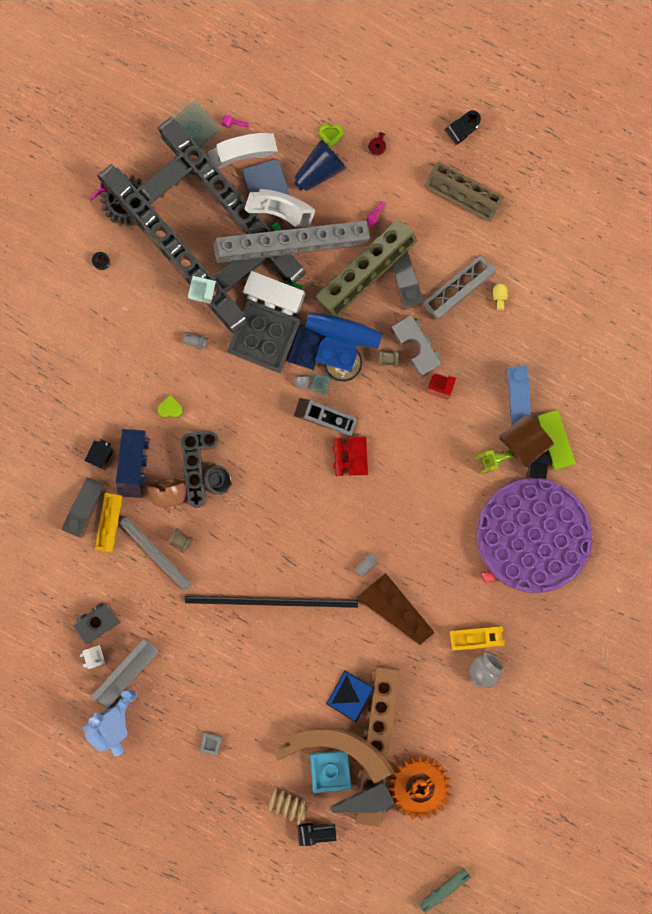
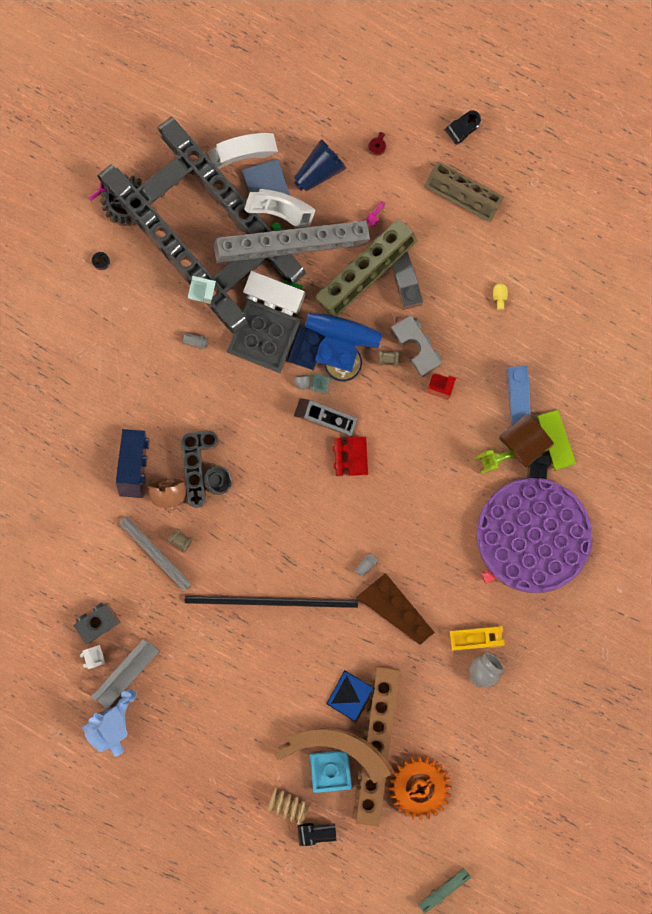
(83, 508): dark grey slope -> none
(99, 454): black brick -> none
(108, 522): yellow plate -> none
(170, 407): lime tile -> none
(197, 123): clear light blue plate -> none
(210, 743): light grey tile -> none
(228, 120): dark pink hand -> none
(330, 134): lime tile -> none
(369, 800): dark grey slope -> none
(464, 292): light grey fence -> none

